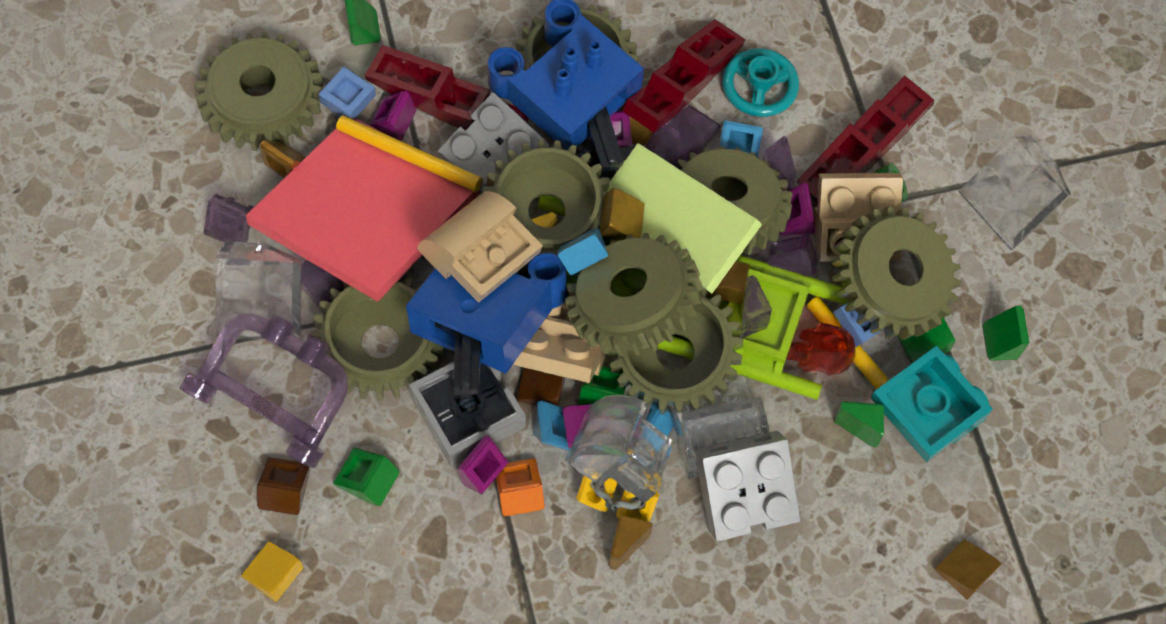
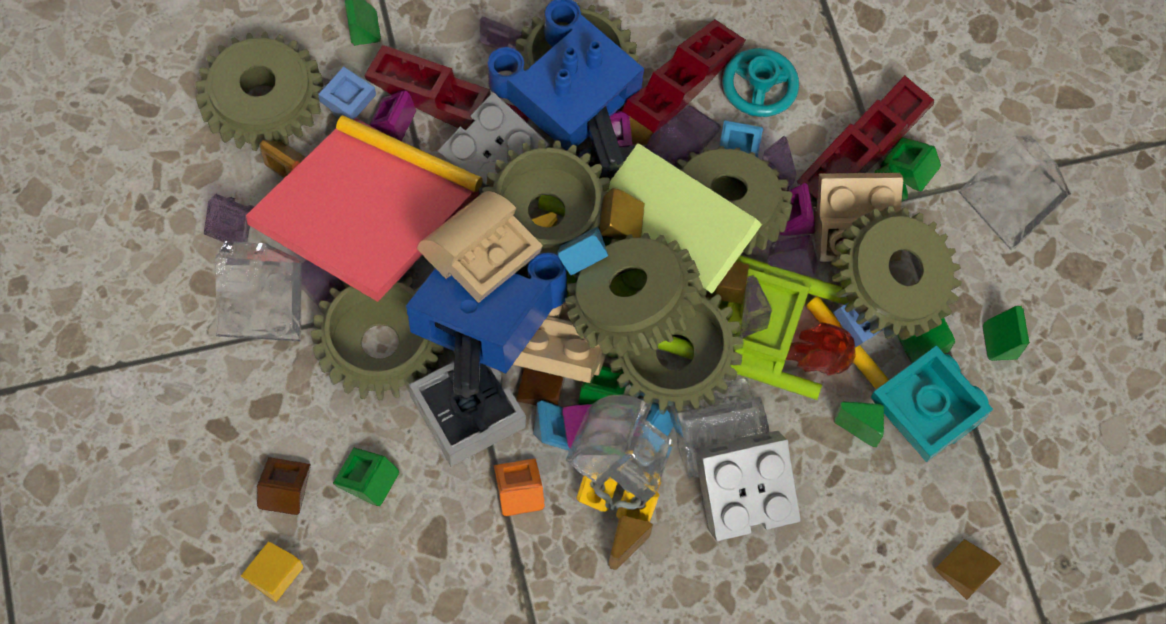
(311, 352): clear purple bar -> none
(482, 466): magenta slope -> none
(498, 34): none -> clear purple slope
(915, 161): none -> green slope

